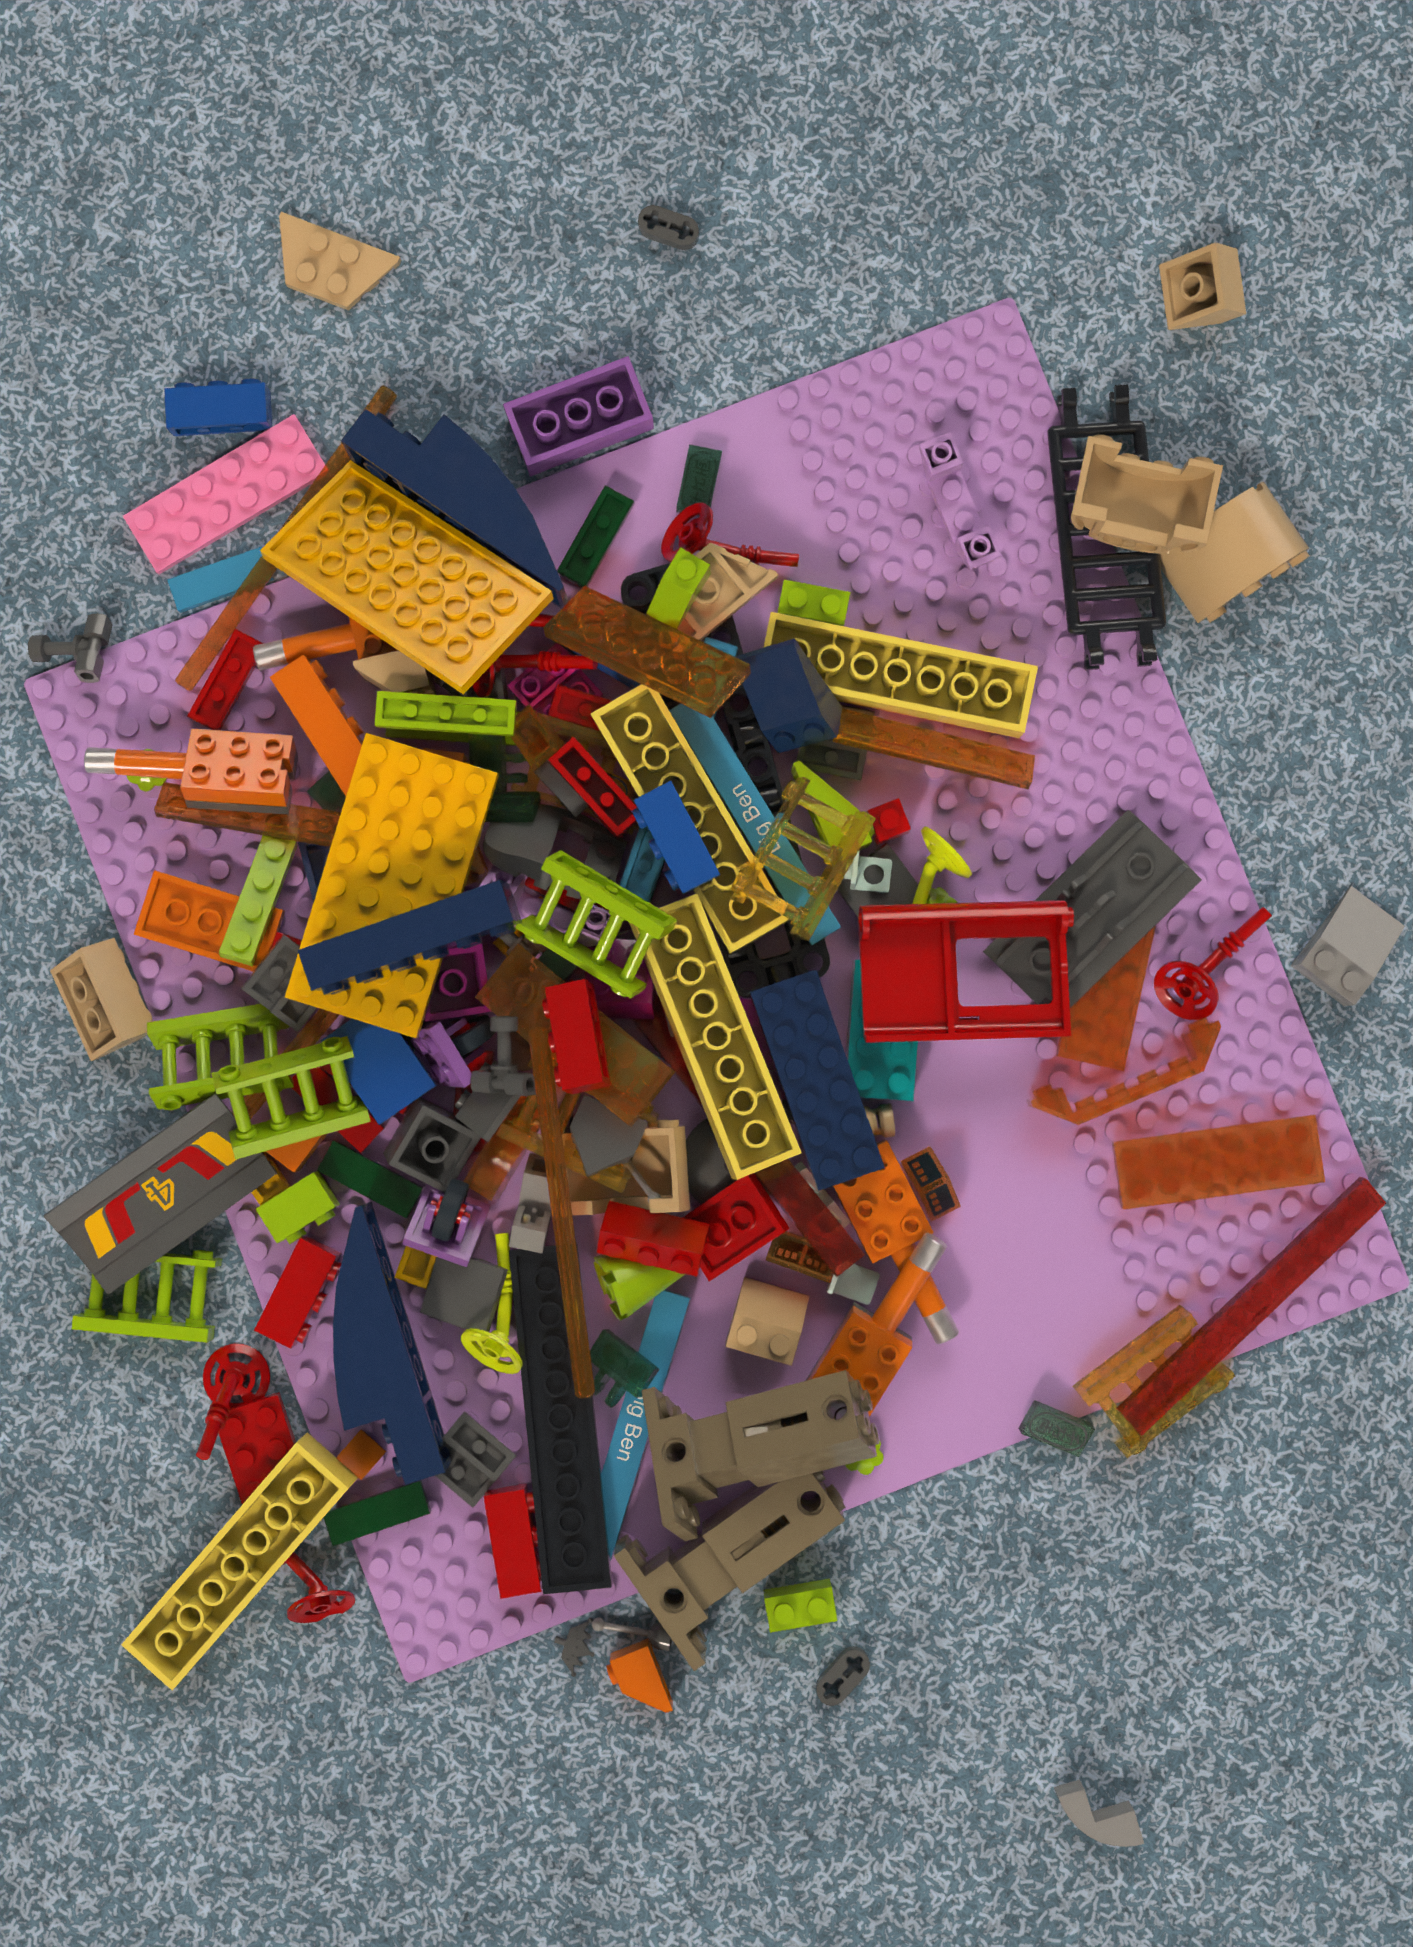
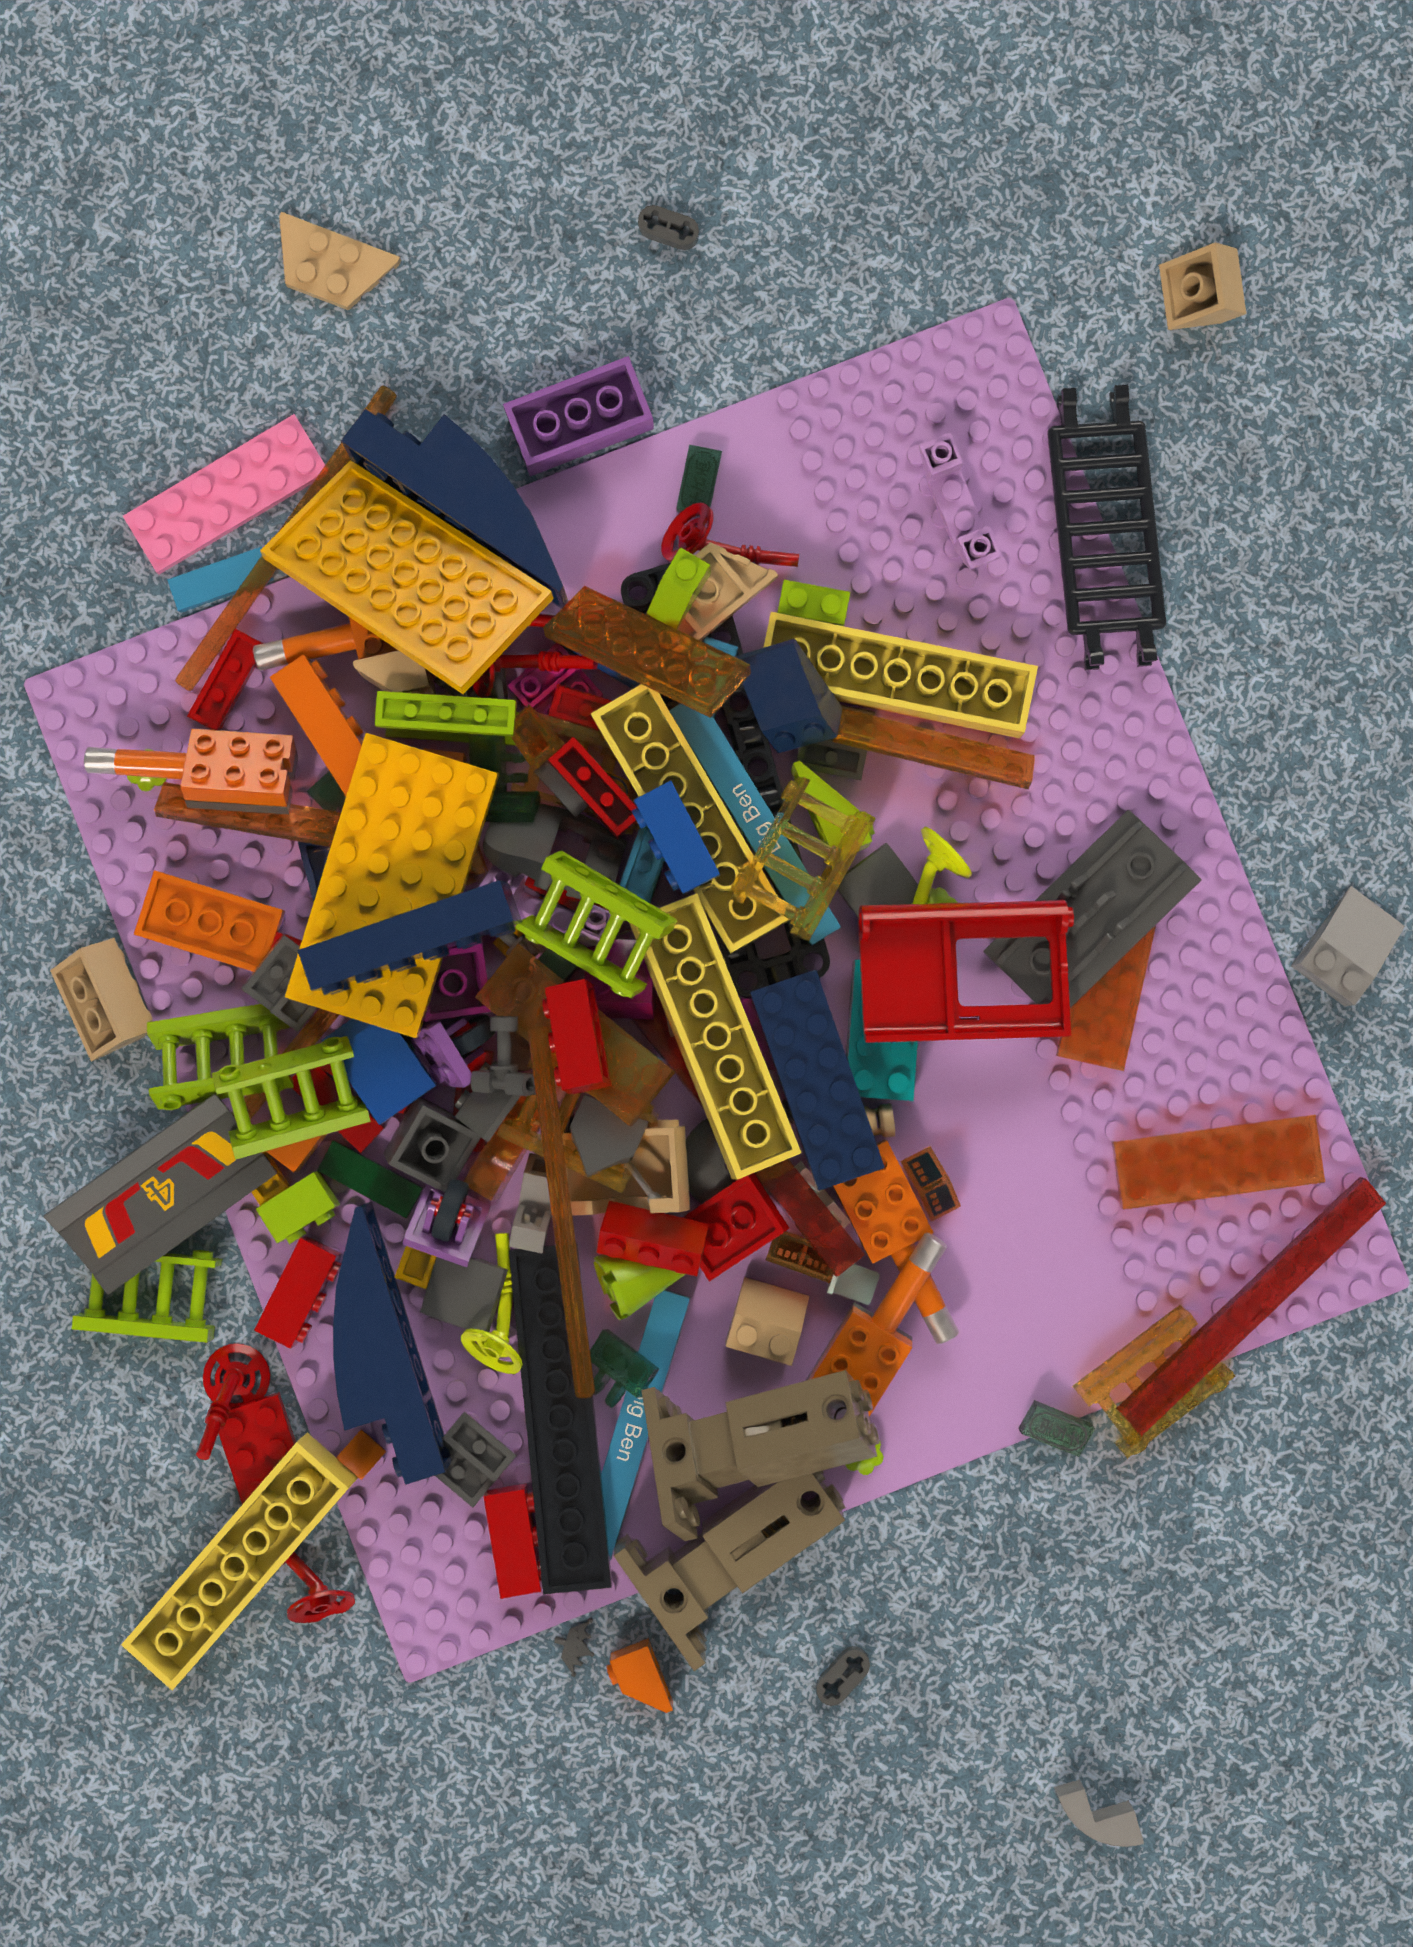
(83, 647): dark grey bar -> none
(218, 408): blue brick -> none
(258, 900): lime plate -> none
(377, 1512): dark green tile -> none
(595, 537): dark green tile -> none
(657, 1635): hinge -> none
(800, 1605): lime brick -> none
(856, 874): light aqua bracket -> none
(889, 821): red brick -> none
(1144, 502): tan cylinder -> none
(1194, 975): red dish -> none
(1199, 1044): clear orange slope -> none
(1244, 545): tan cylinder -> none

